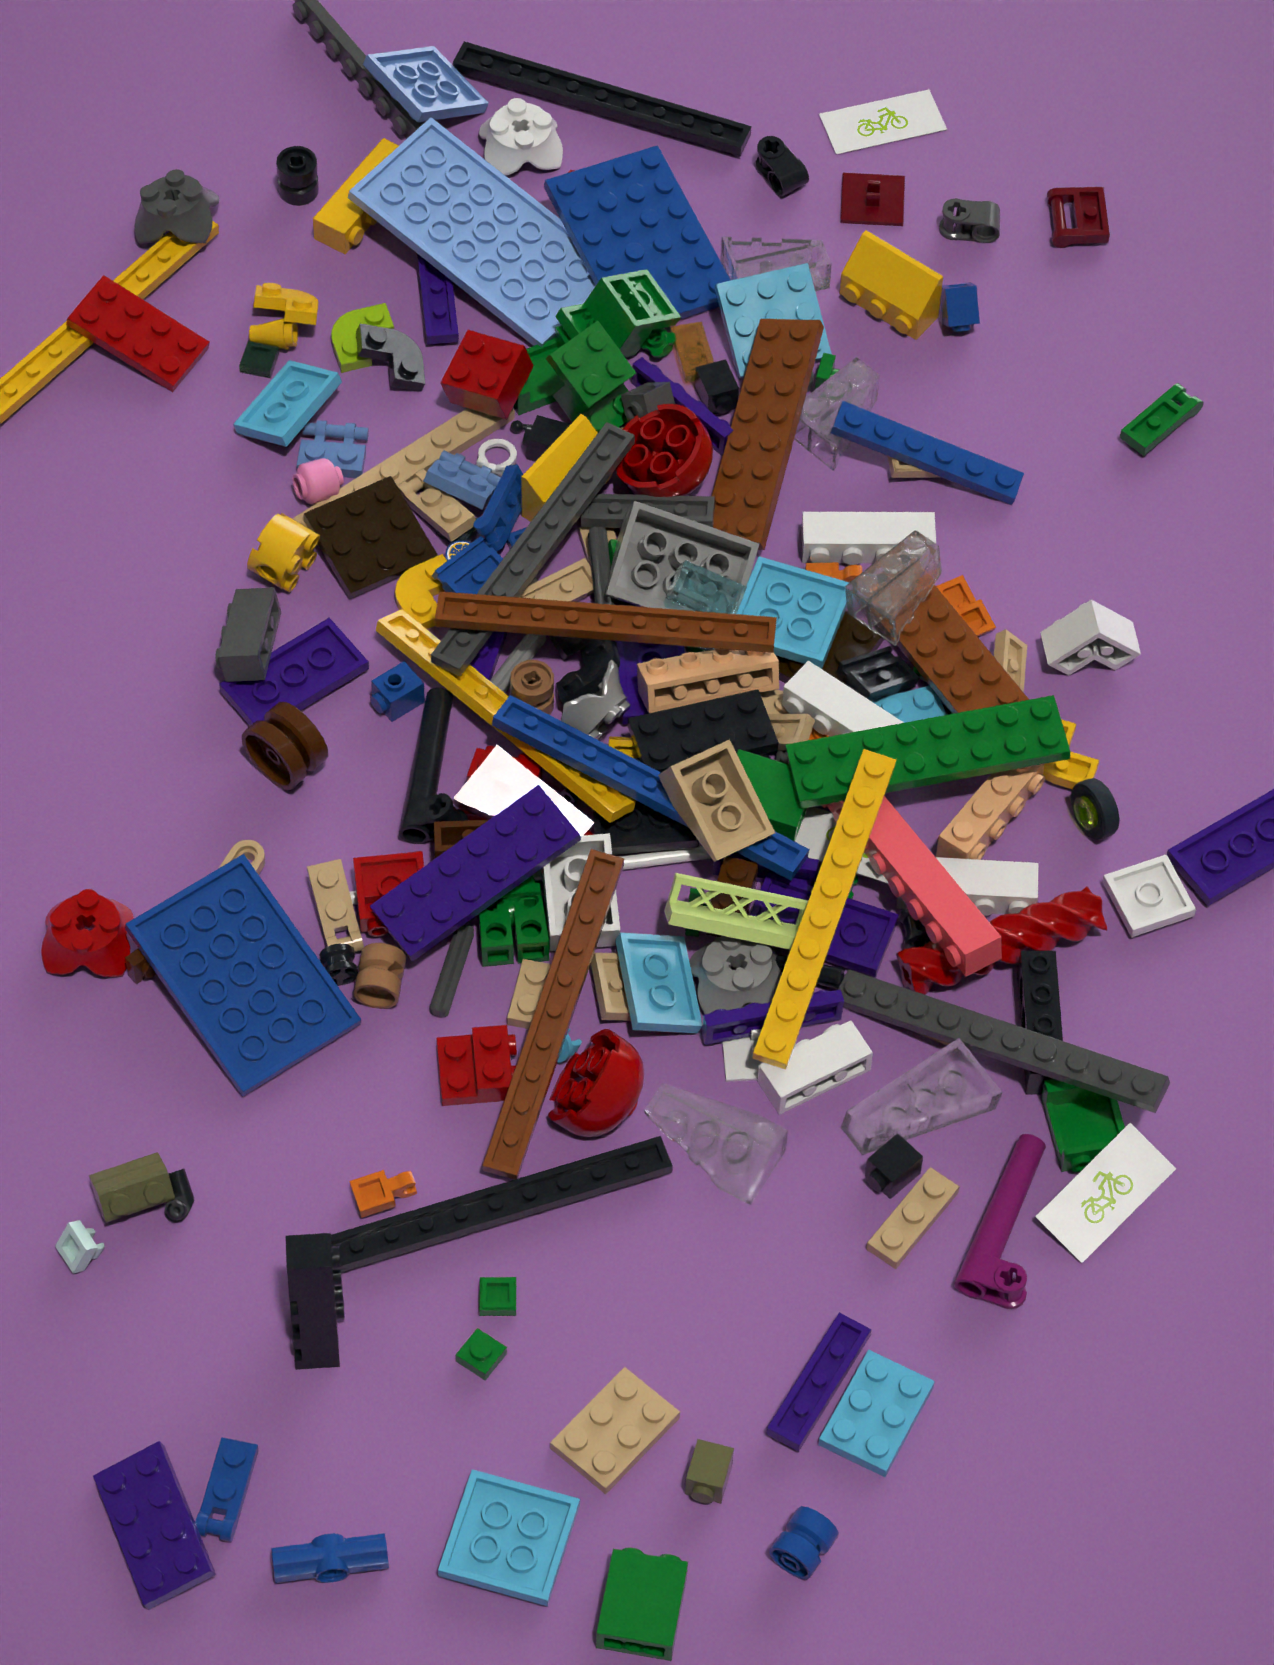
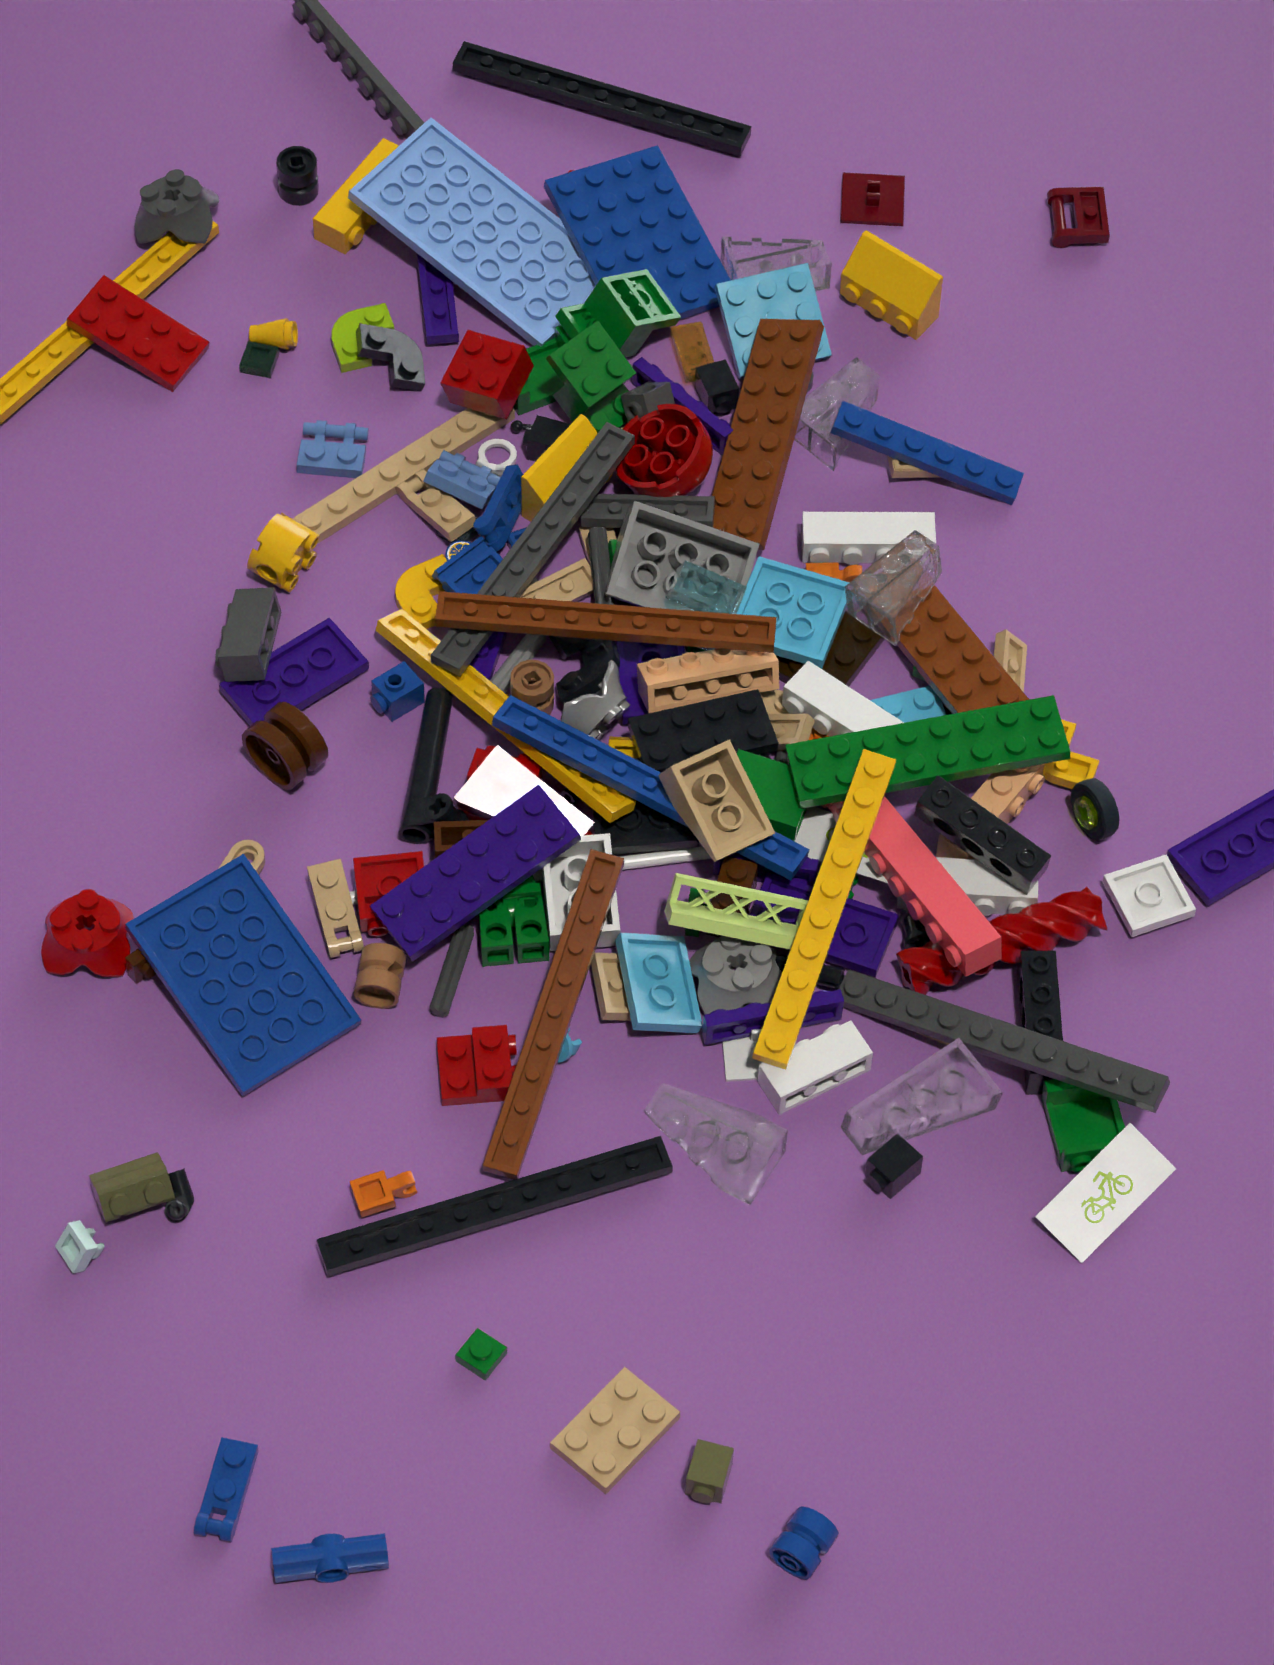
(154, 1525): dark purple plate -> none
(287, 403): medium azure plate -> none
(298, 305): yellow plate -> none
(314, 1299): black wedge -> none
(317, 480): bright pink head -> none
(338, 963): black wheel -> none
(369, 536): dark brown plate -> none
(425, 84): medium blue plate -> none
(498, 1296): green tile -> none
(509, 1537): medium azure plate -> none
(521, 135): white brick -> none
(527, 993): tan plate -> none
(608, 1090): red cylinder -> none
(642, 1604): green brick -> none
(661, 347): green plate -> none
(780, 166): black piece -> none
(818, 1382): dark purple plate -> none
(826, 369): green plate -> none
(876, 1413): medium azure plate -> none
(878, 674): black plate -> none
(882, 121): white sticker -> none
(912, 1218): tan plate -> none
(959, 306): blue brick -> none
(964, 602): orange slope -> none
(973, 220): dark grey piece -> none
(982, 835): none -> black brick
(983, 1272): magenta axle -> none
(1090, 635): white brick -> none
(1160, 419): green plate -> none

